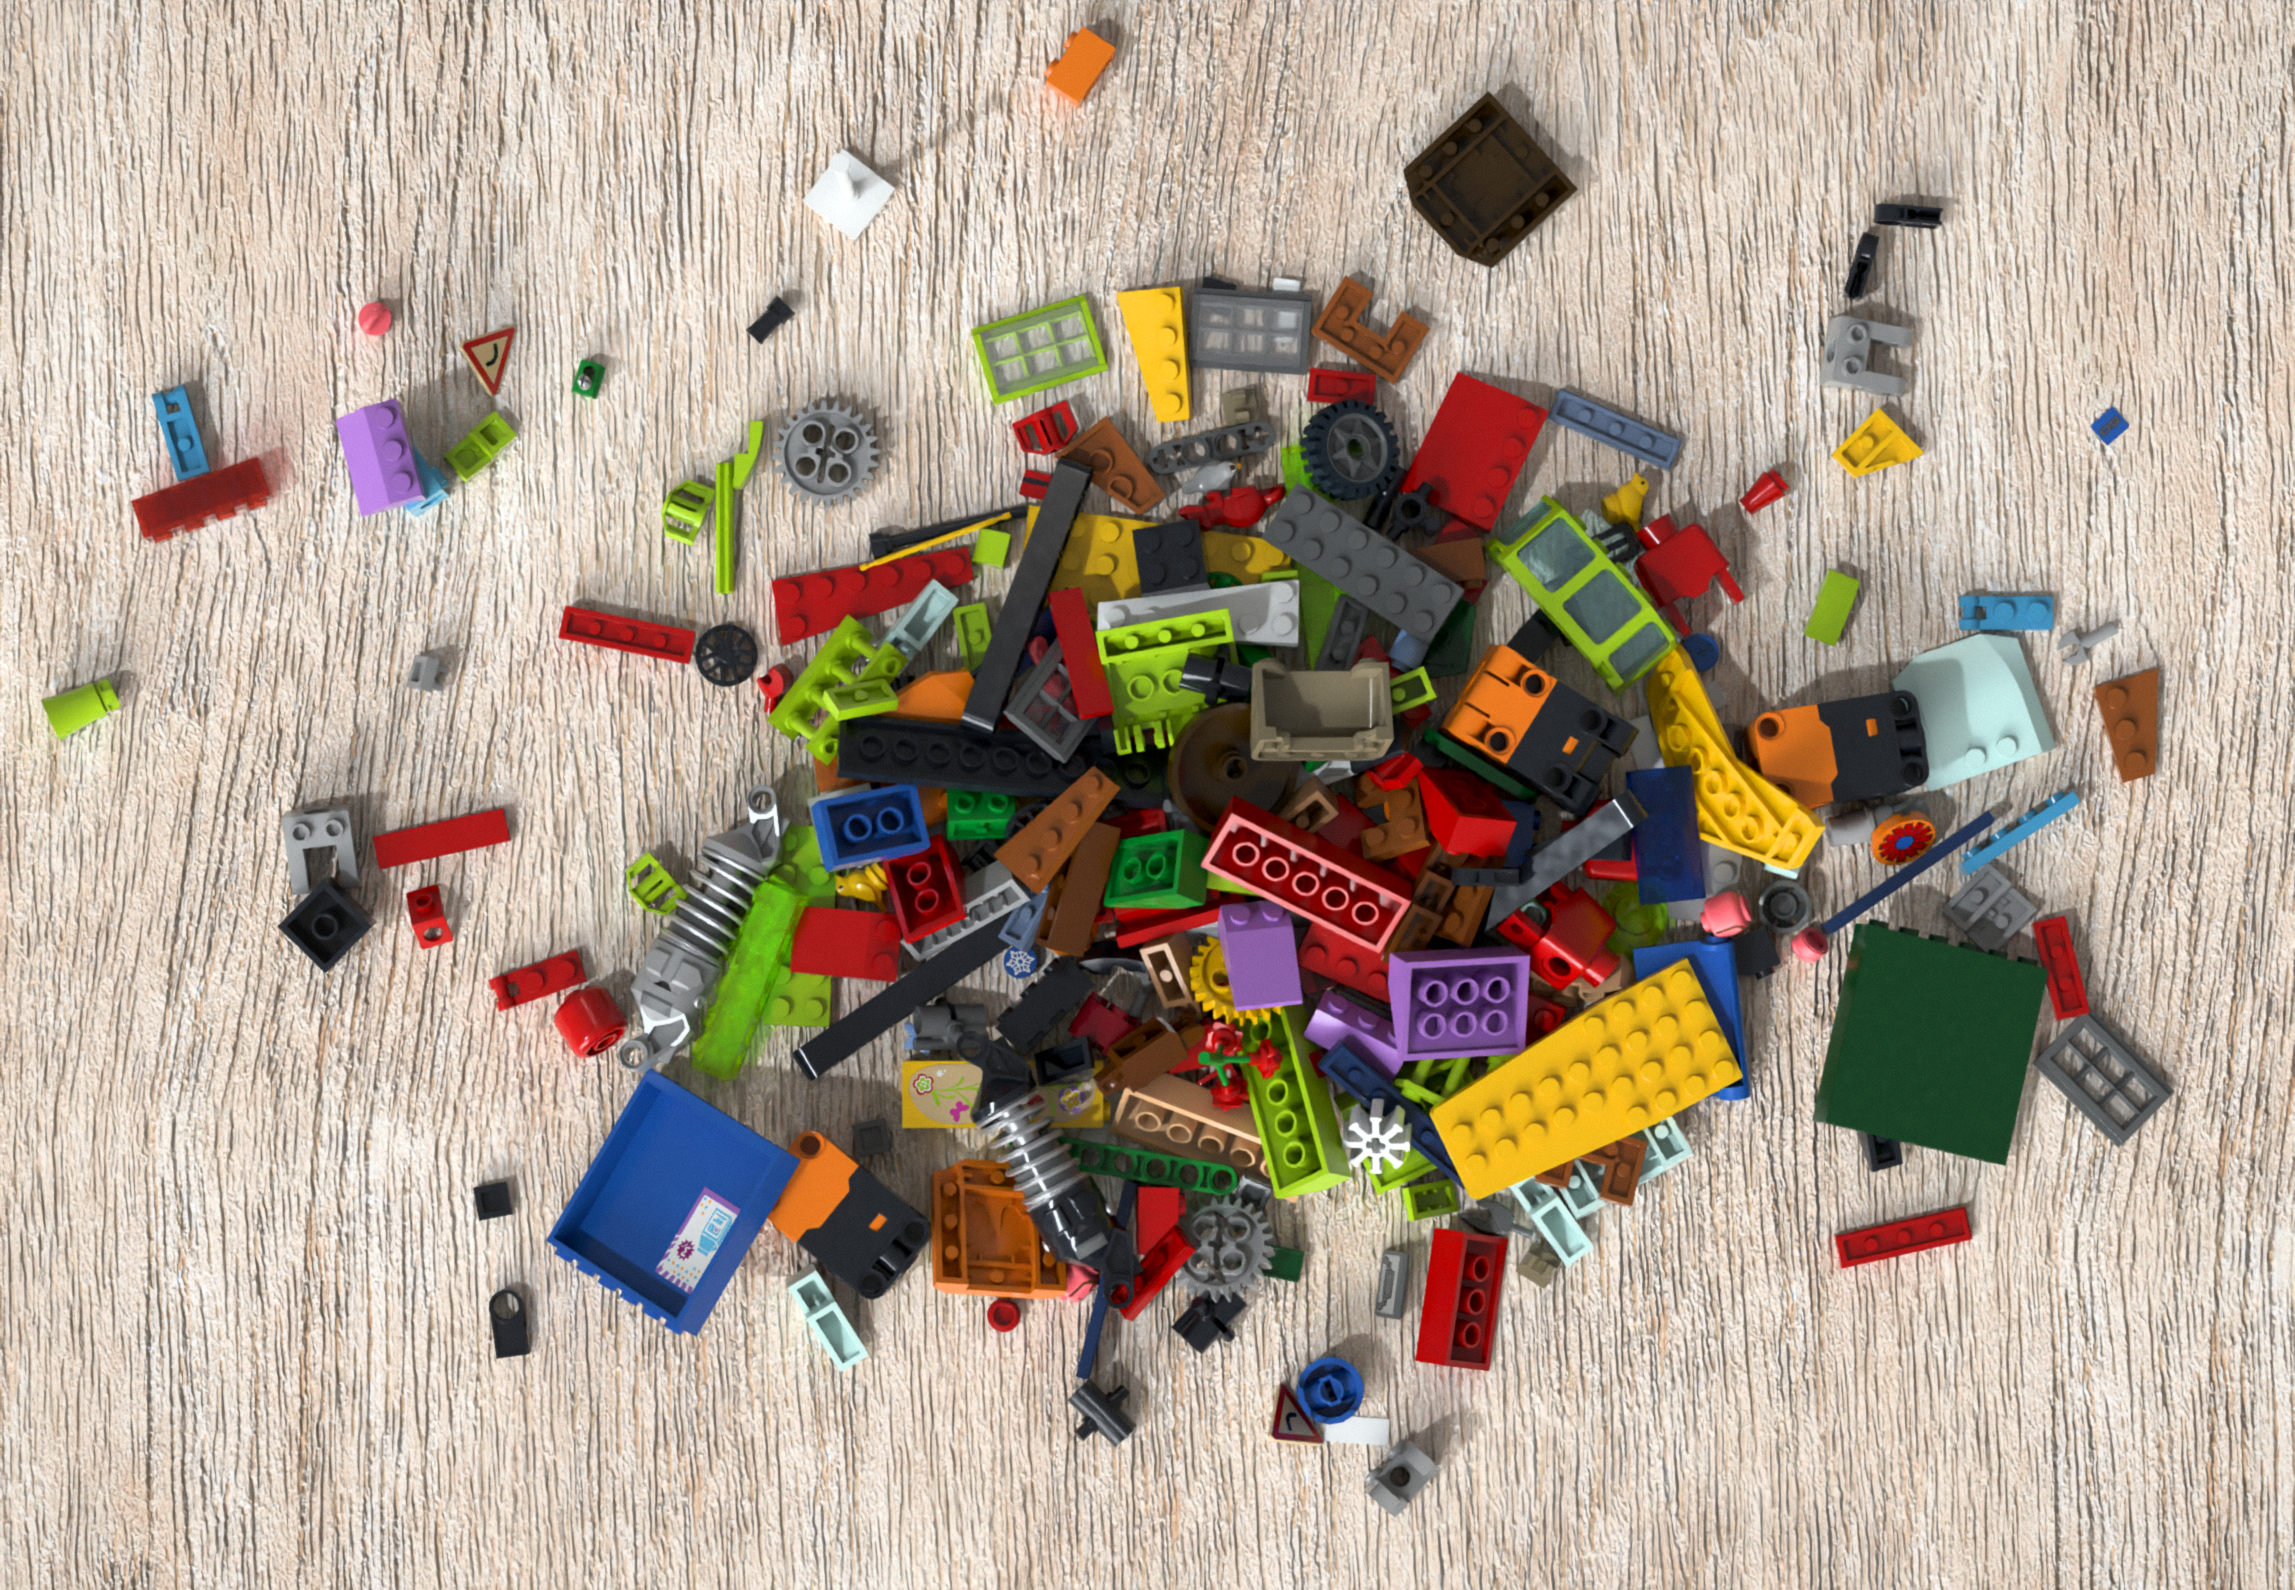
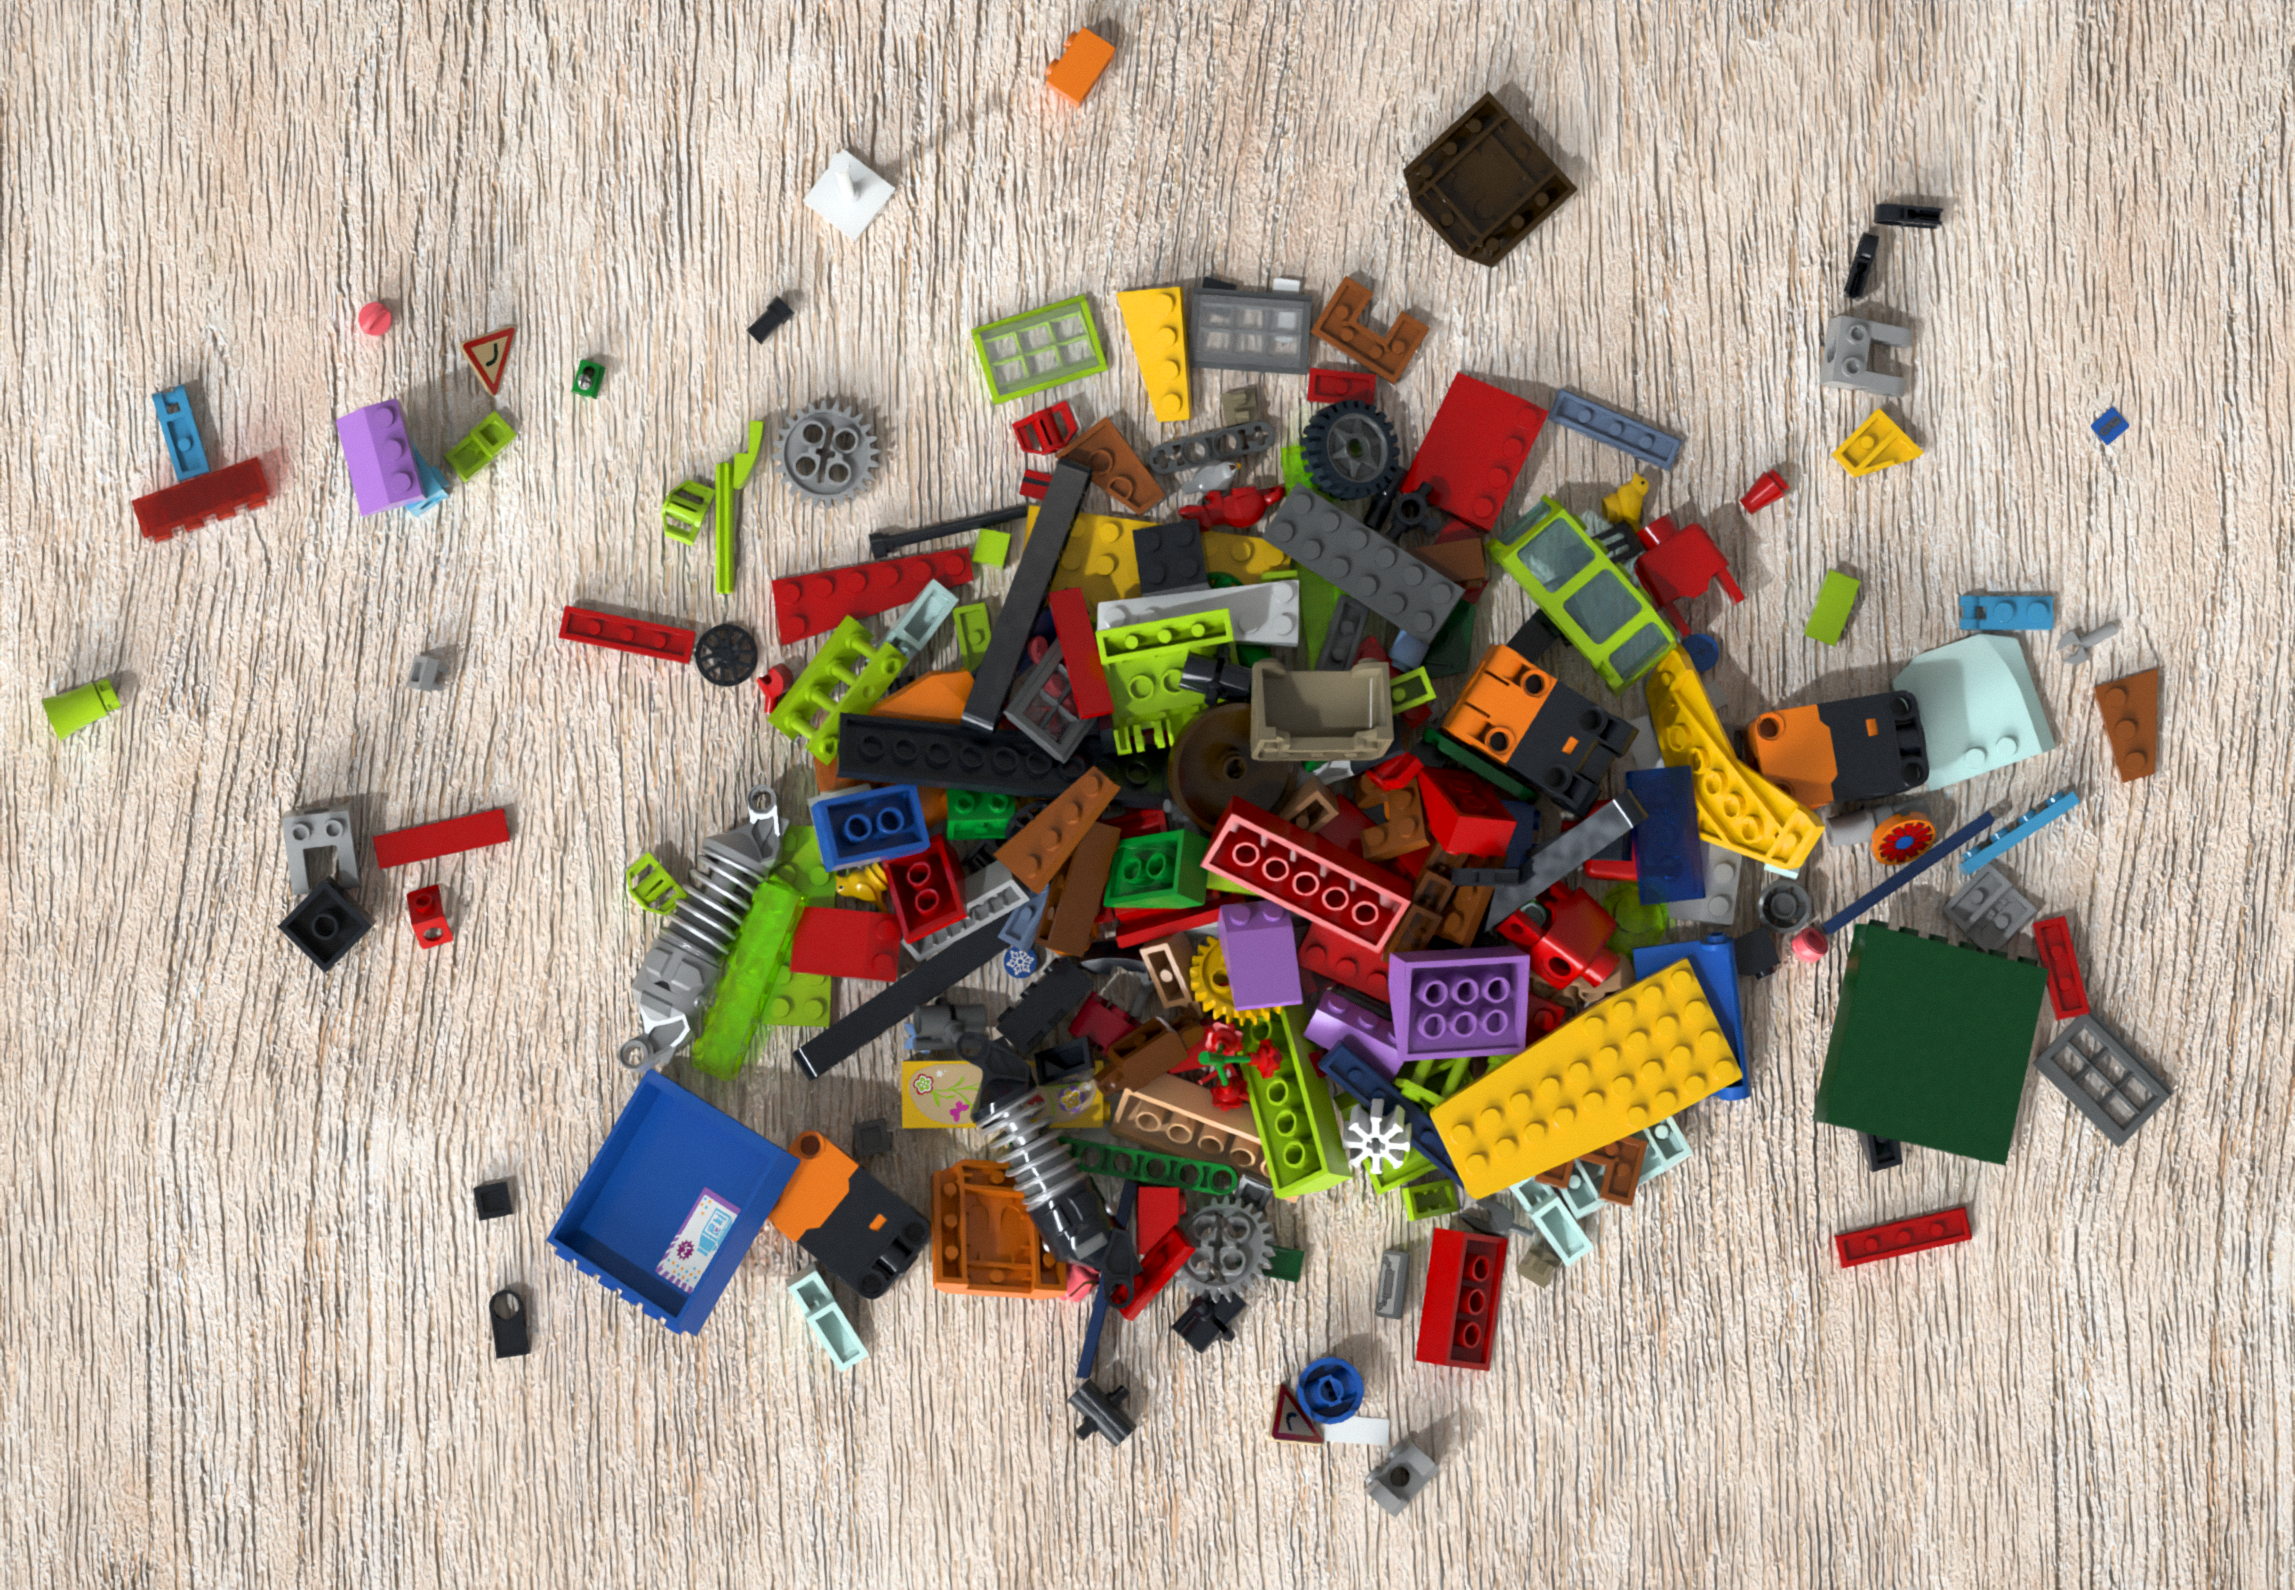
(539, 980): red plate -> none
(590, 1021): red head -> none
(860, 699): lime plate -> none
(935, 541): yellow piece -> none
(1003, 1315): red plate -> none
(1726, 914): coral head -> none

